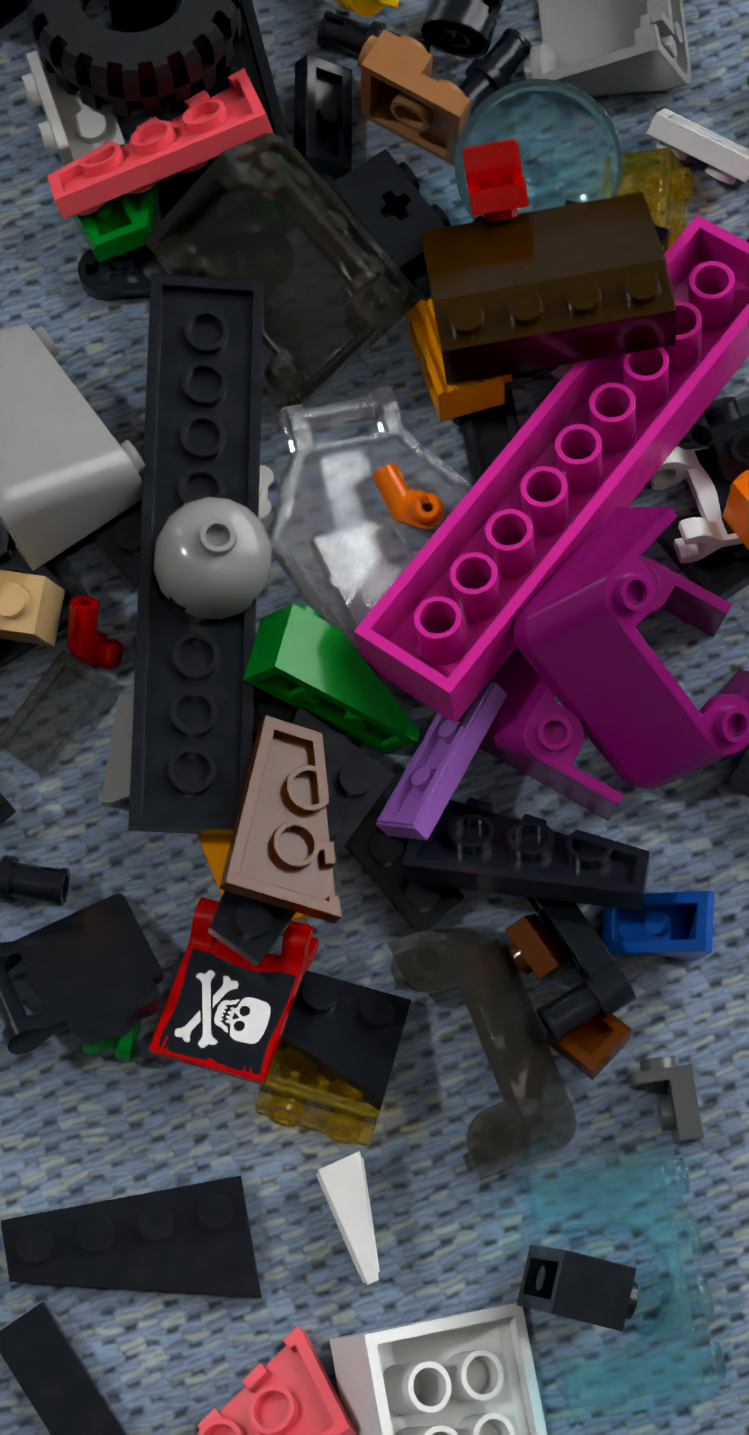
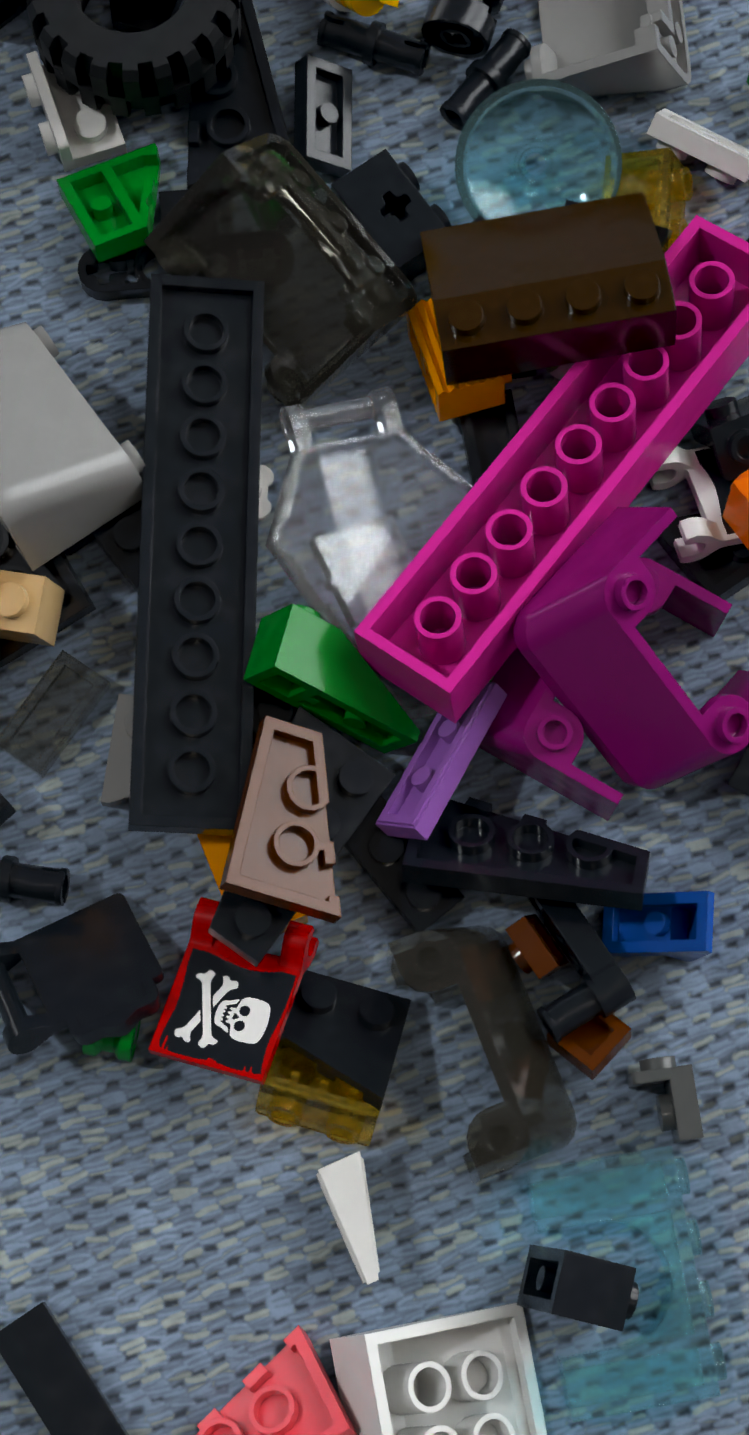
(86, 640): red arm -> none
(151, 1241): black wing -> none
(162, 148): coral wing -> none
(213, 557): light grey cylinder -> none
(404, 97): medium nougat plate -> none
(405, 504): orange arm -> none
(495, 180): red bracket -> none

